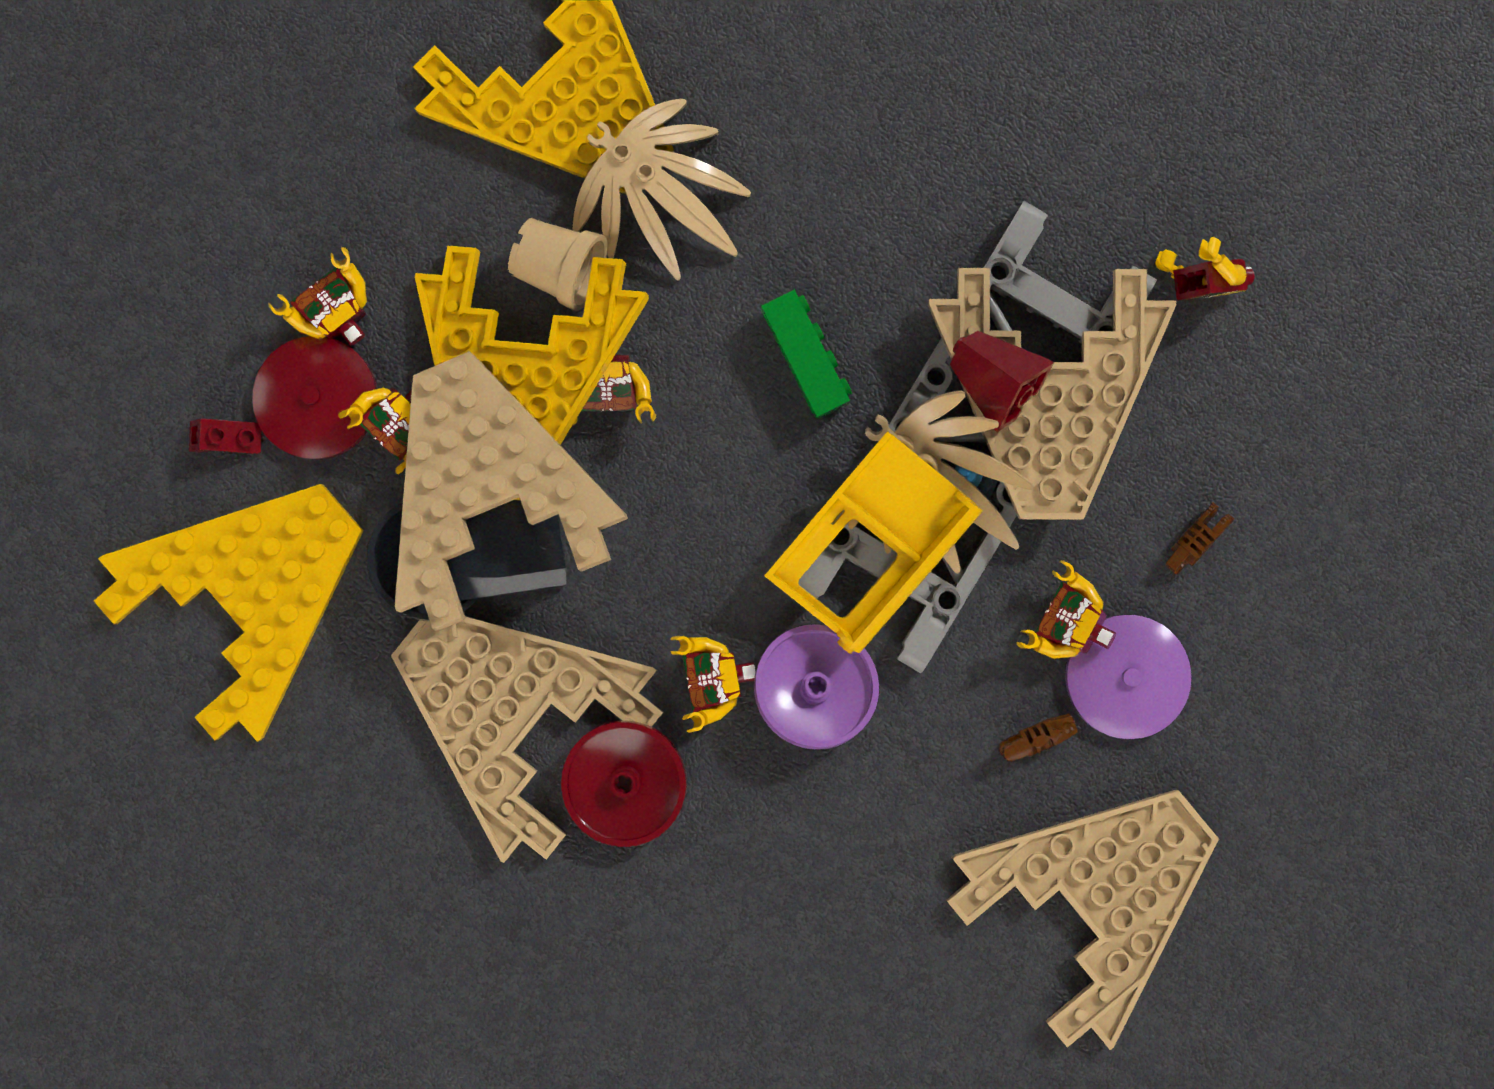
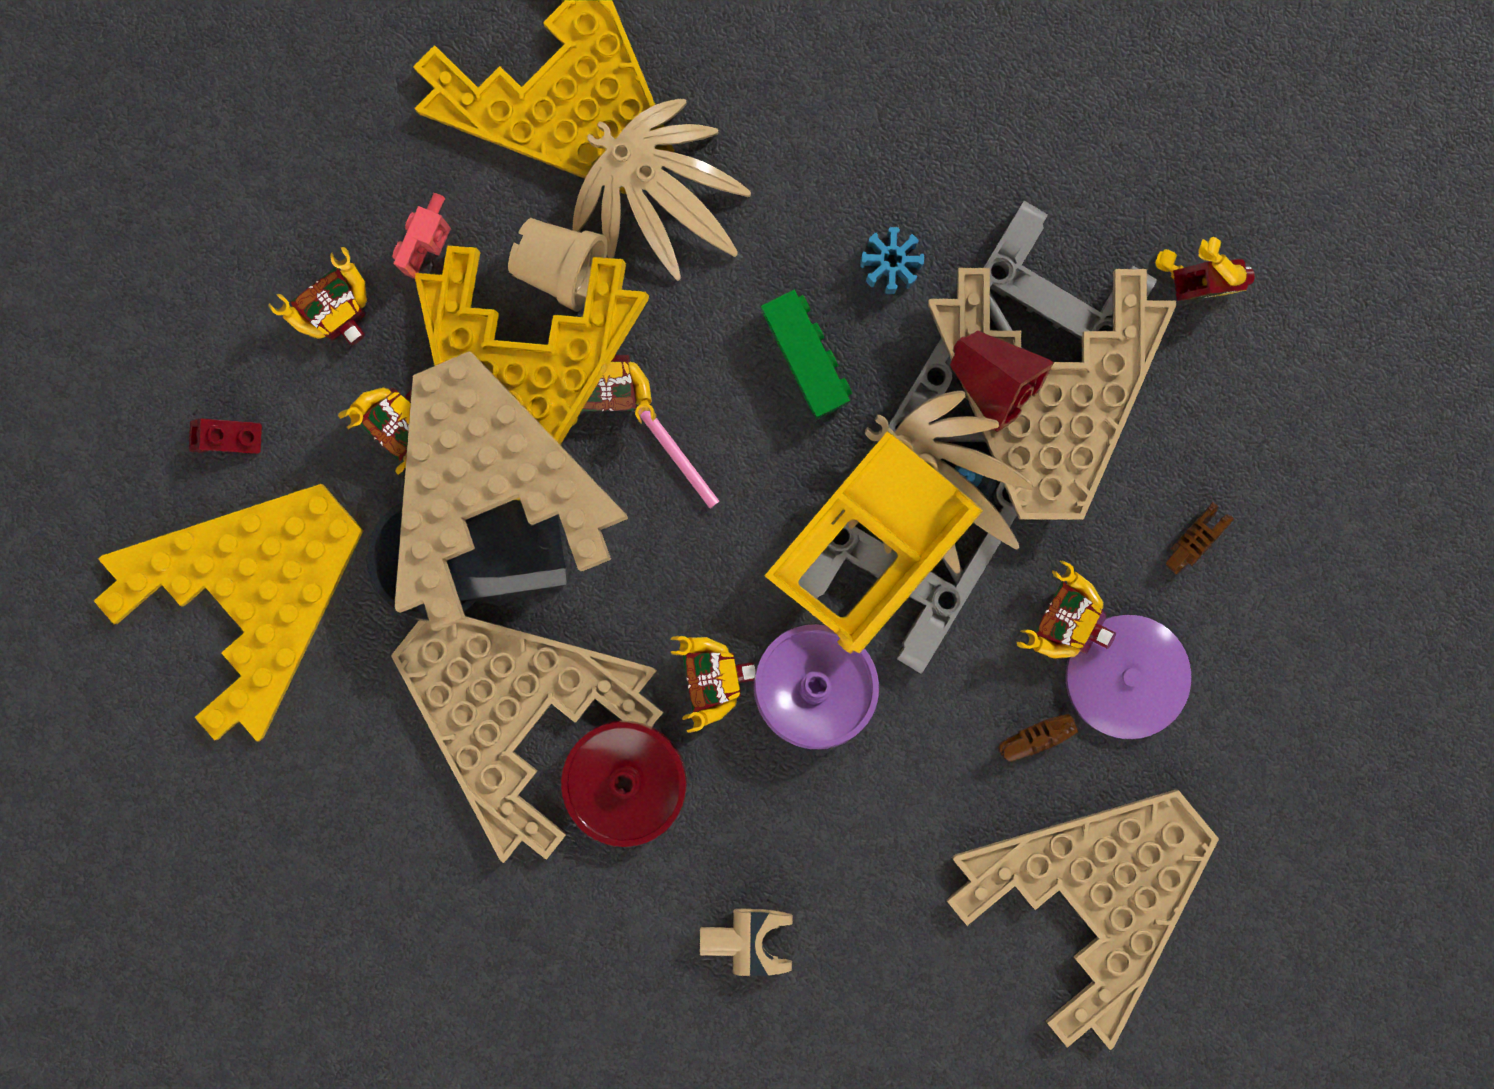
(304, 391): dark red dish -> none
(424, 234): none -> coral plate
(680, 459): none -> bright pink bar
(745, 942): none -> tan connector
(899, 255): none -> dark azure gear

